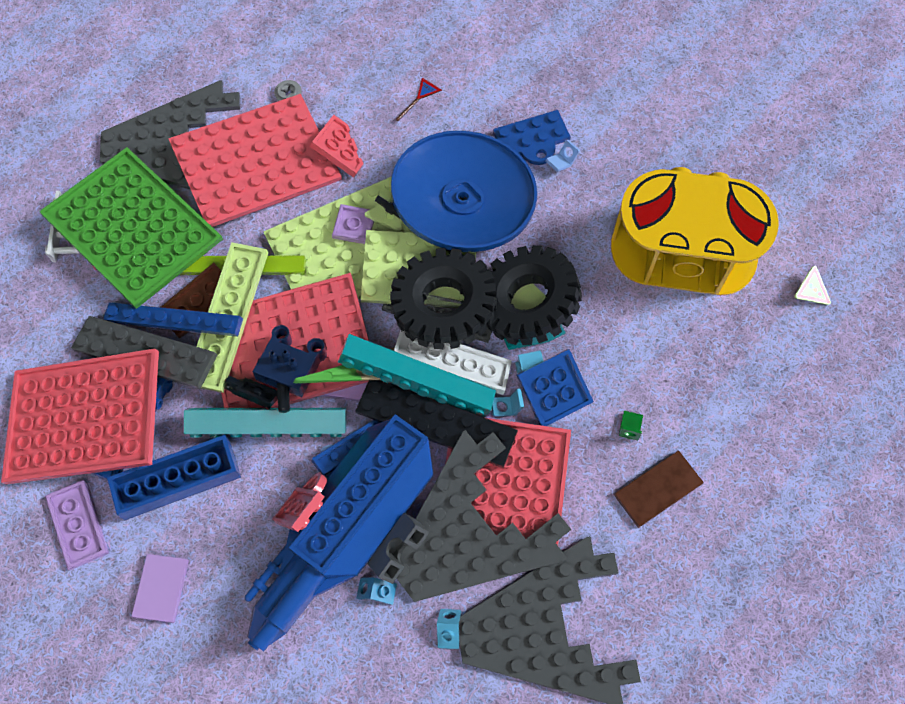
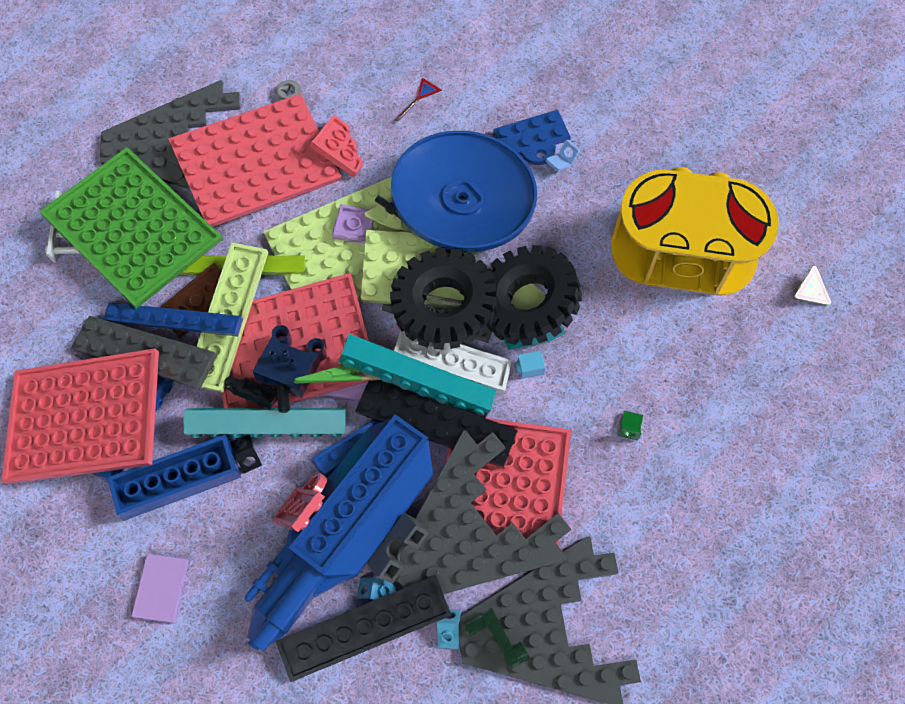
(76, 525): lavender tile -> none
(244, 448): none -> black bracket
(363, 628): none -> black plate
(513, 654): none -> clear green beam
(514, 404): medium azure bracket -> none
(555, 388): blue plate -> none
(658, 489): copper tile -> none

